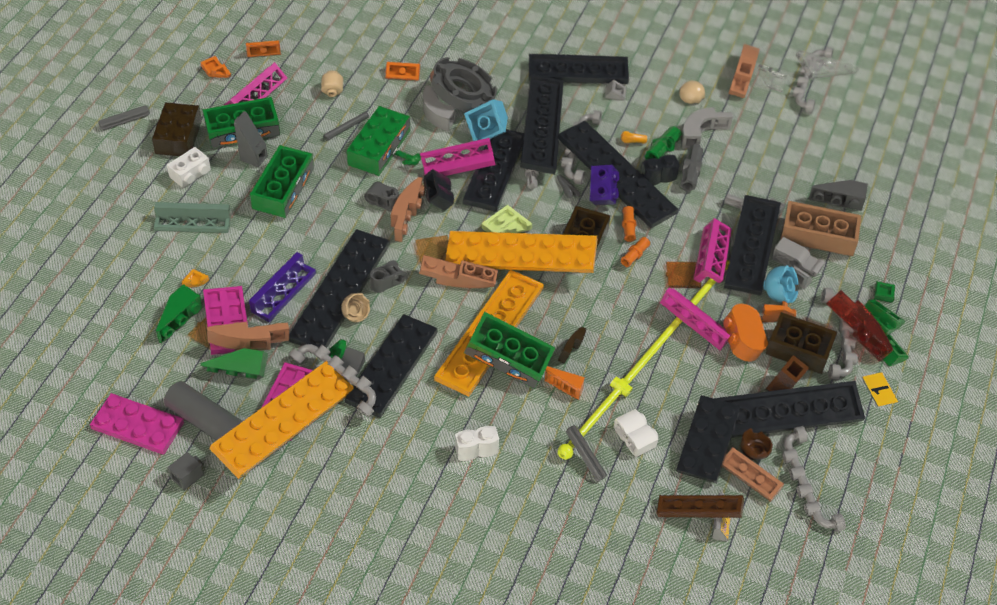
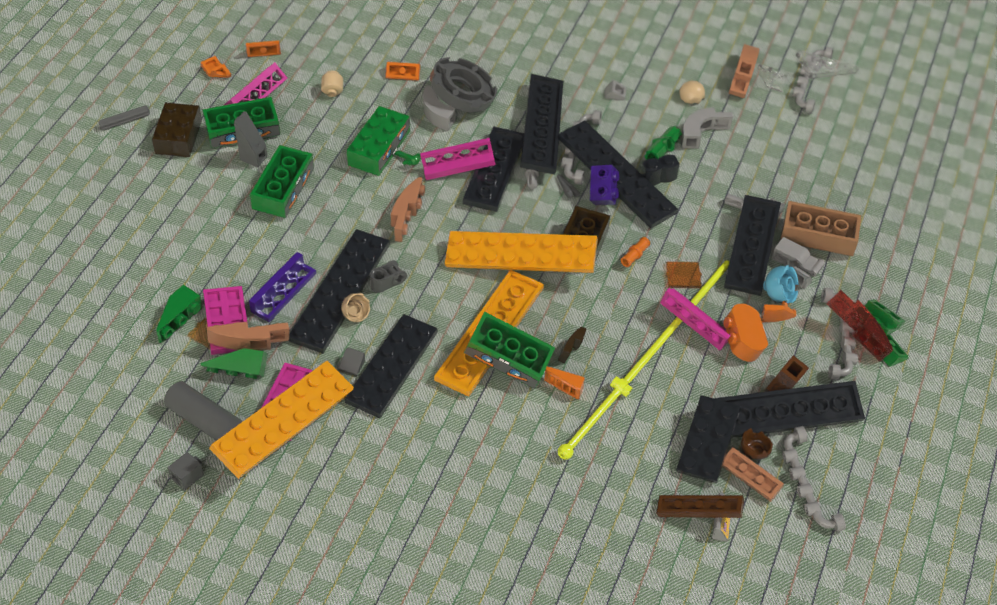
(137, 423): dark pink plate -> none
(188, 167): white brick -> none
(193, 214): sand green fence -> none
(195, 279): light orange tile -> none
(338, 349): green tile -> none
(345, 126): dark grey bar -> none
(348, 373): light grey bar -> none
(381, 195): dark grey piece -> none
(432, 247): clear orange piece -> none
(438, 189): black brick -> none
(455, 275): nougat slope -> none
(472, 443): white brick -> none
(487, 120): medium azure slope -> none
(506, 221): yellowish green wing -> none
(580, 68): black plate -> none
(586, 453): dark grey axle -> none
(628, 137): light orange arm -> none
(629, 224): orange pin -> none
(636, 433): white brick -> none
(691, 167): dark grey piece -> none
(709, 247): dark pink fence -> none
(803, 340): dark brown brick -> none
(841, 193): dark grey slope -> none
(880, 389): yellow sticker -> none
(884, 292): green tile -> none

